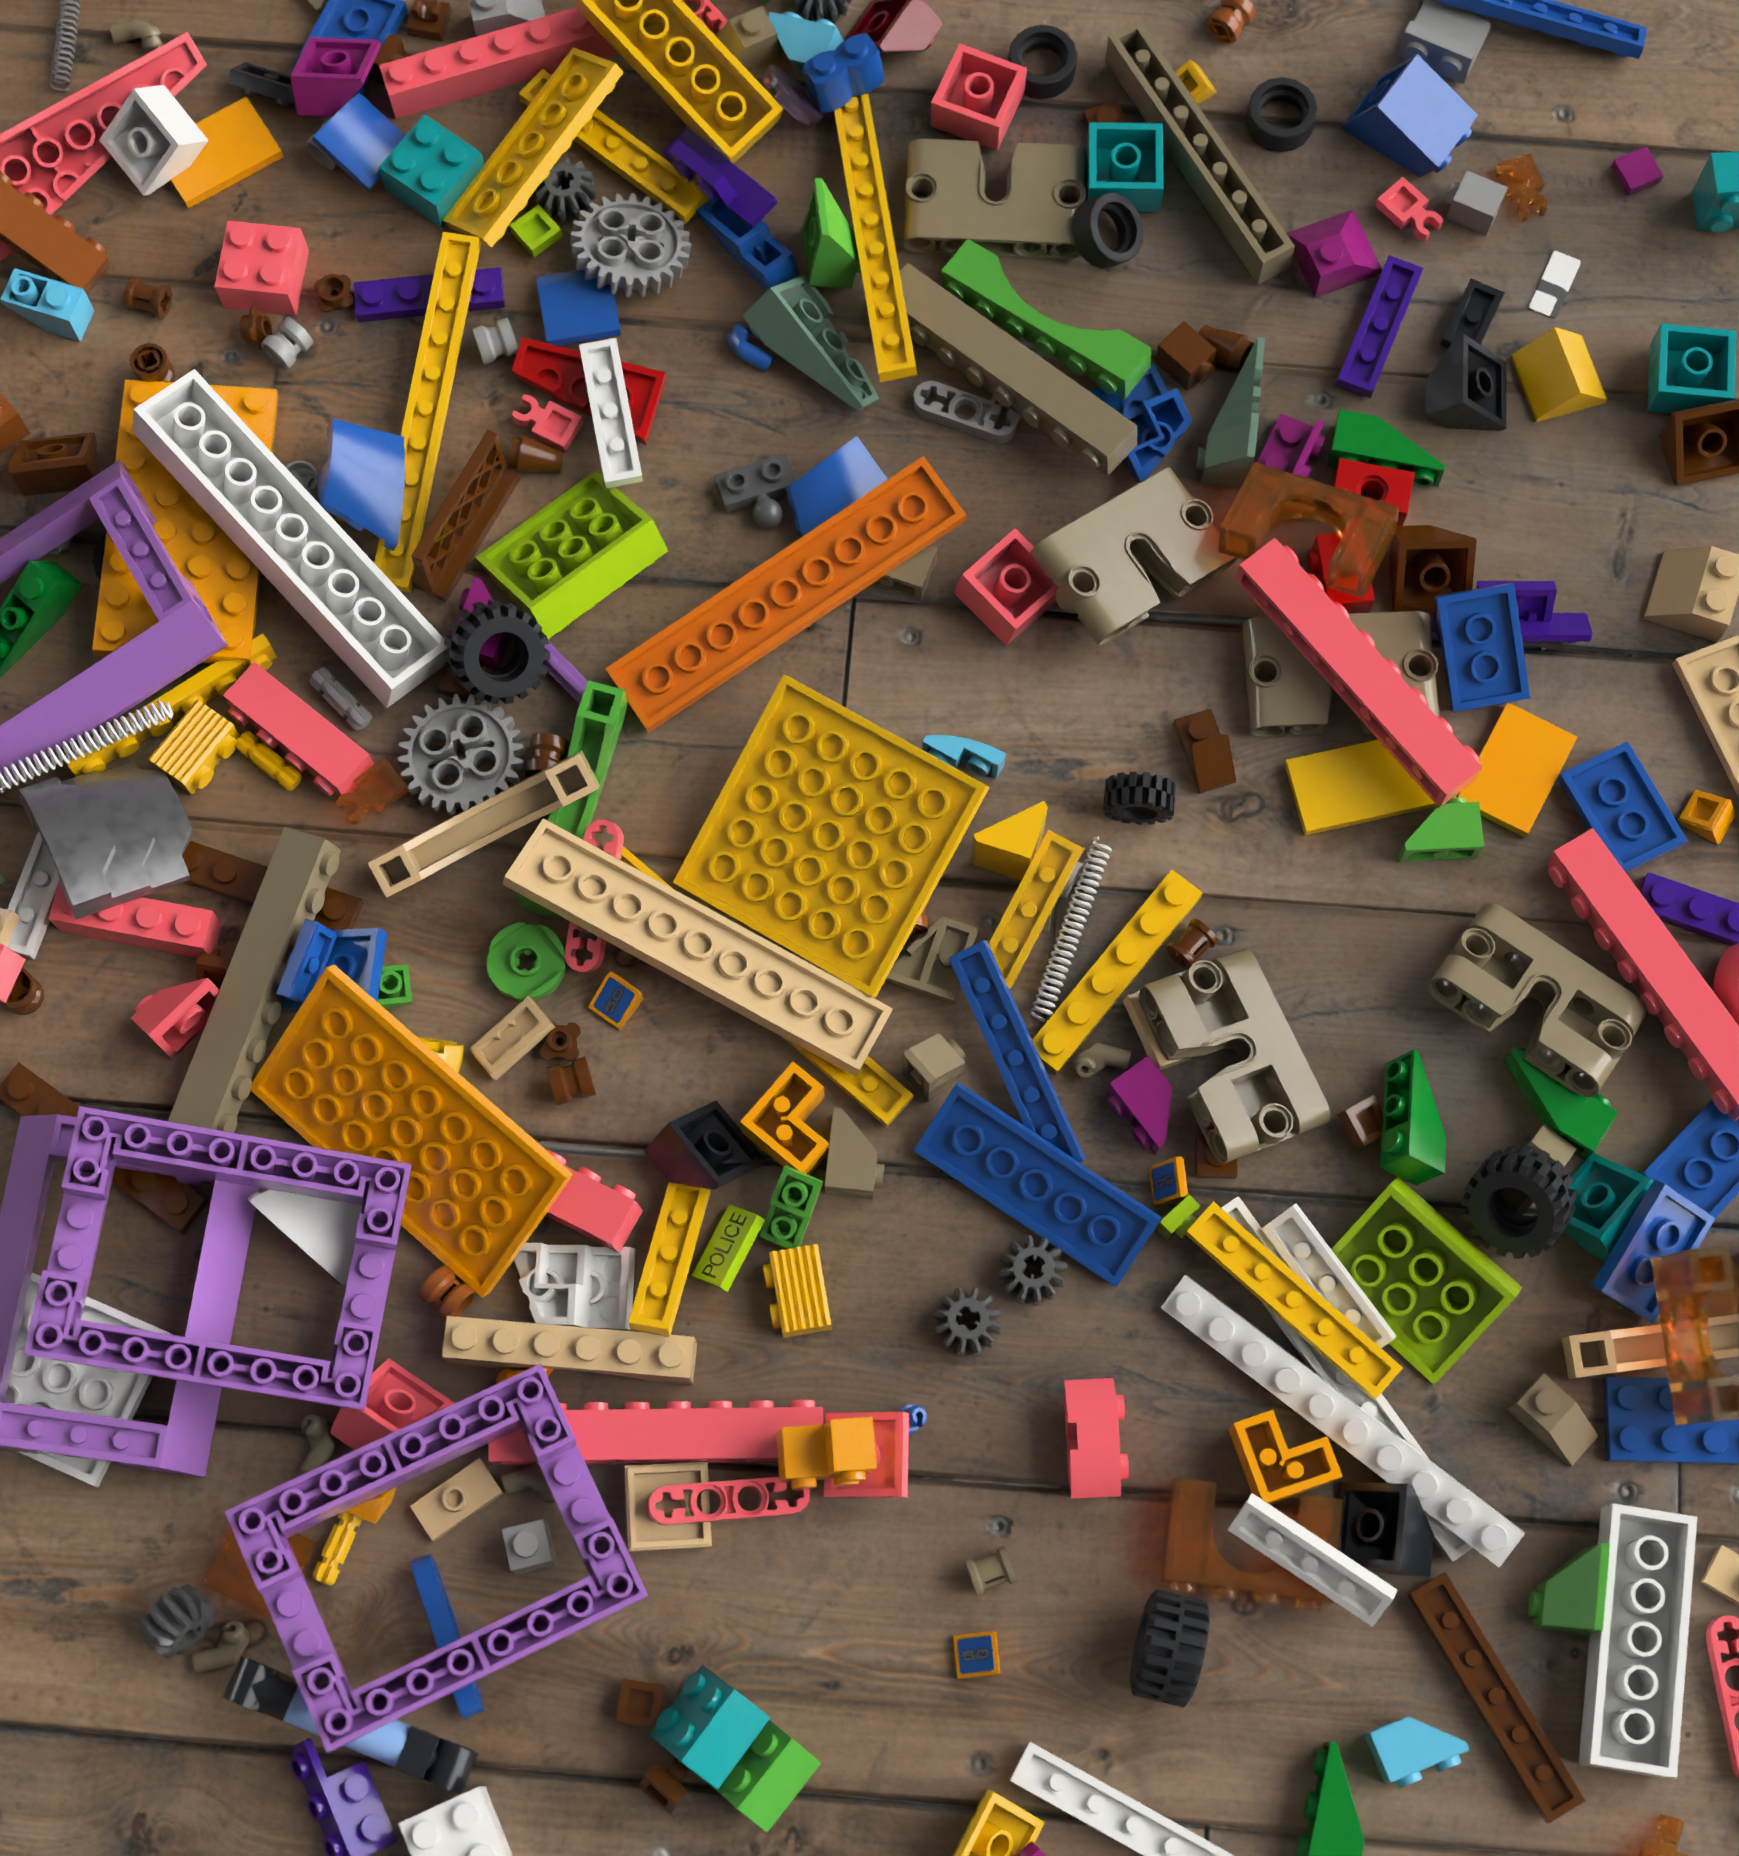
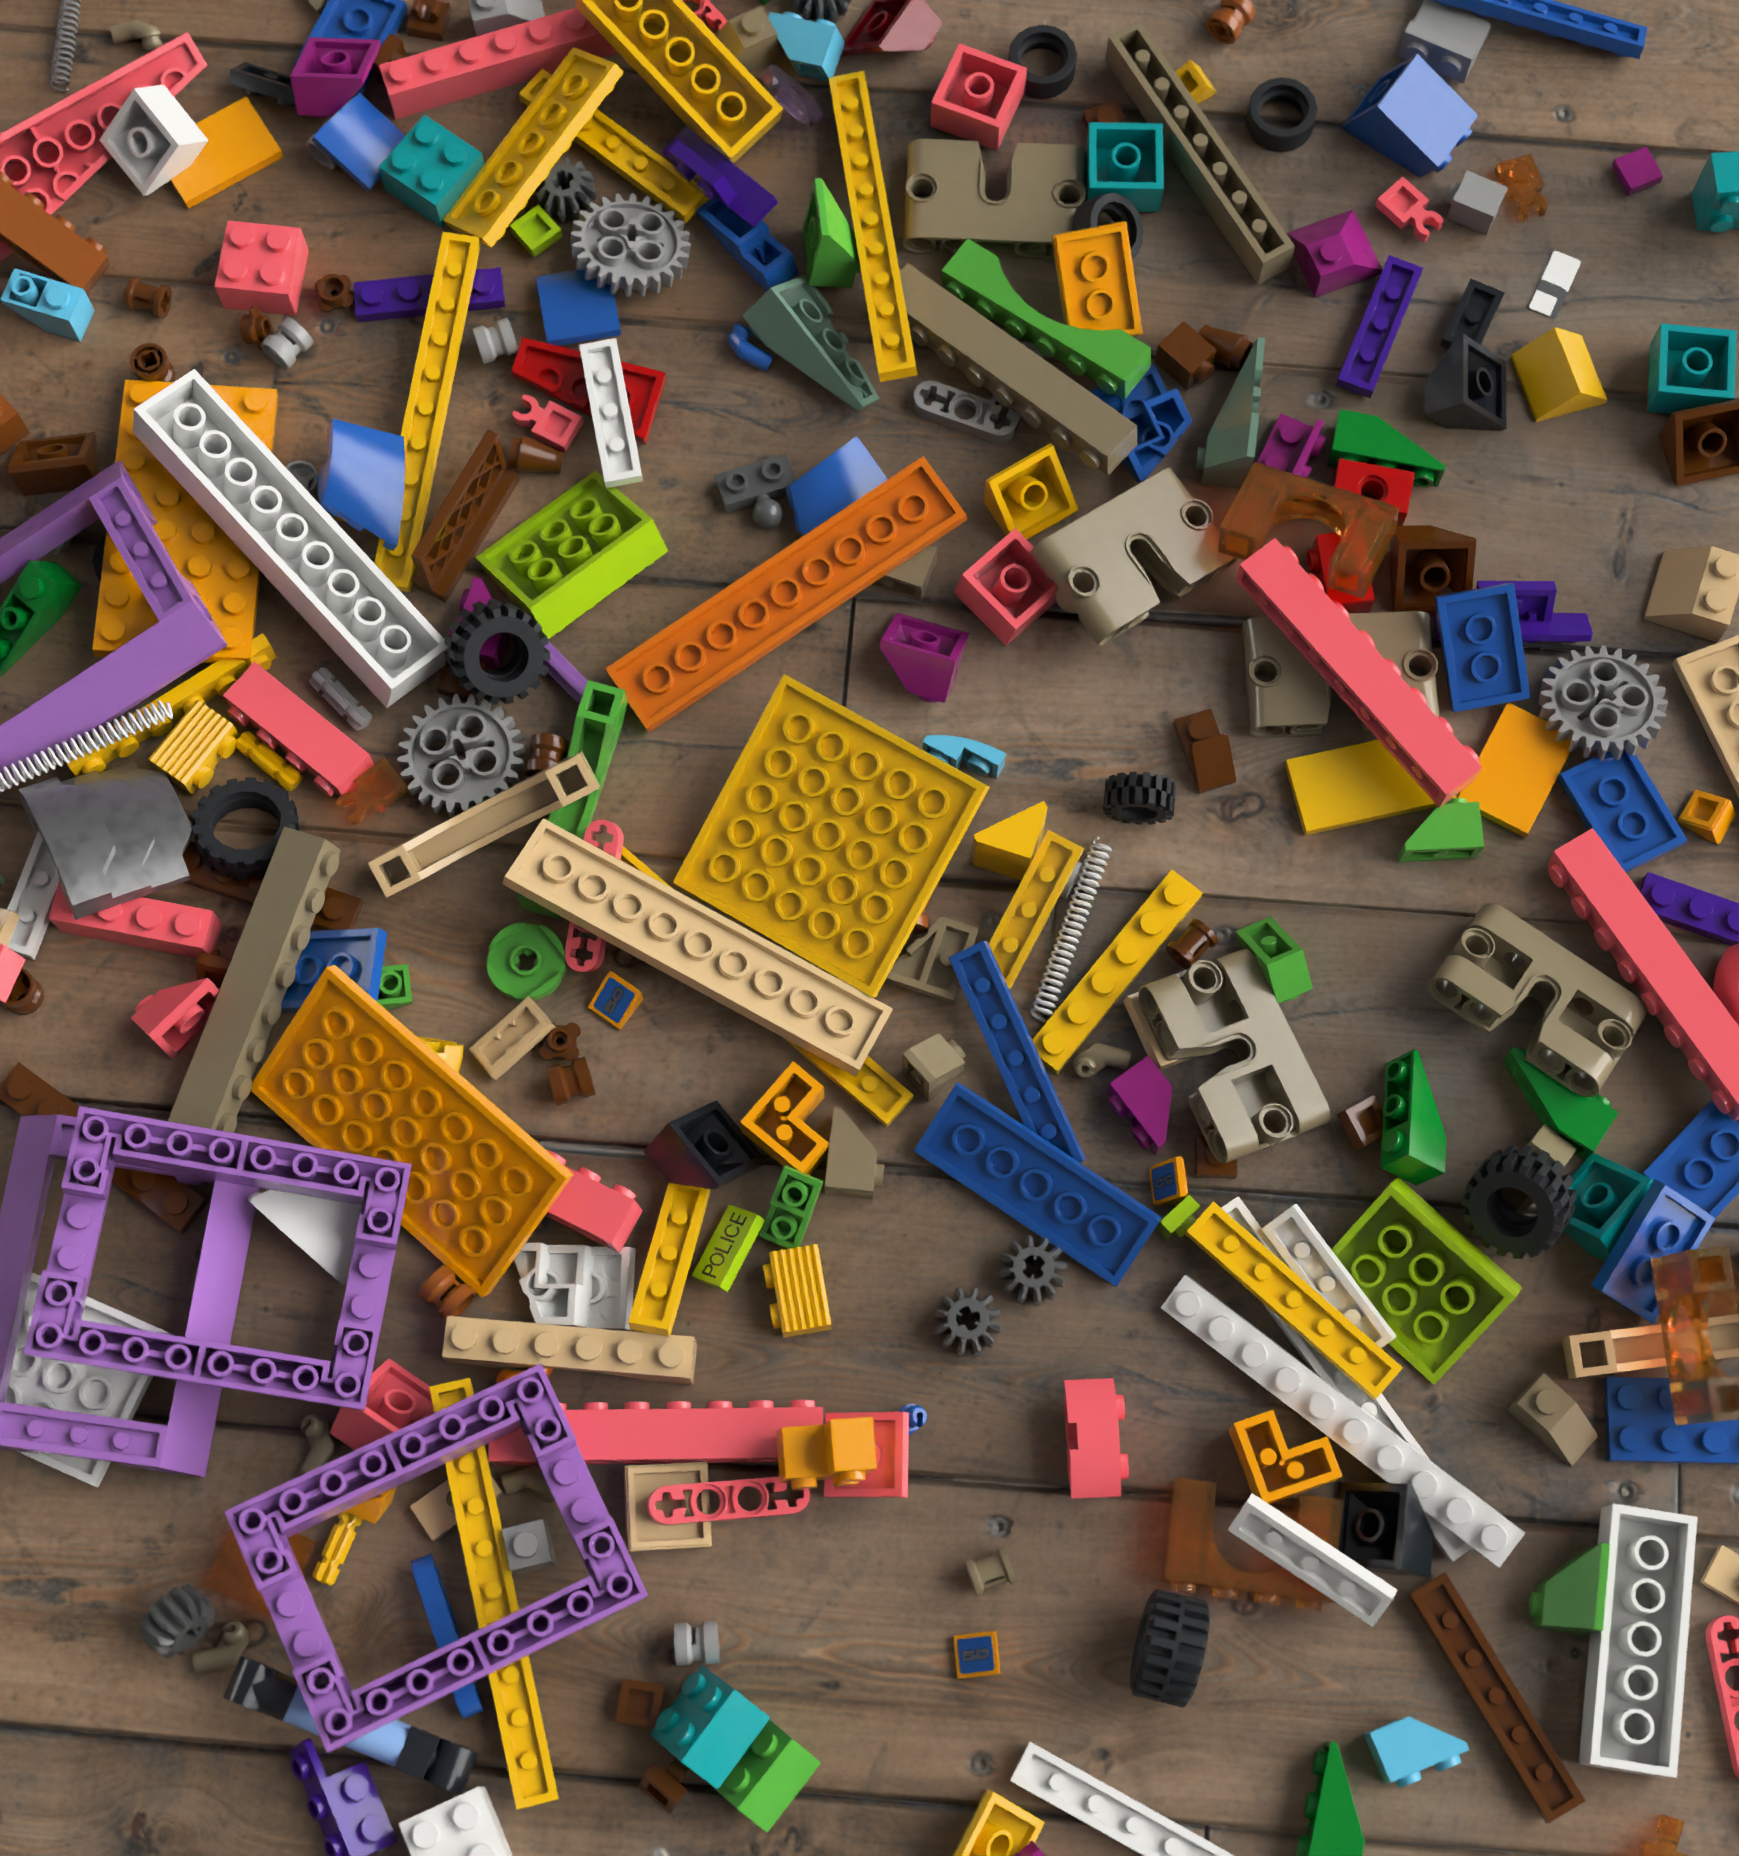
(231, 797): none -> black tyre
(306, 961): blue plate -> none
(494, 1599): none -> yellow plate
(706, 1642): none -> light grey wheel
(844, 73): blue brick -> none
(924, 655): none -> magenta slope
(1030, 494): none -> yellow slope
(1097, 278): none -> light orange tile
(1278, 958): none -> bright green slope
(1580, 680): none -> light grey gear

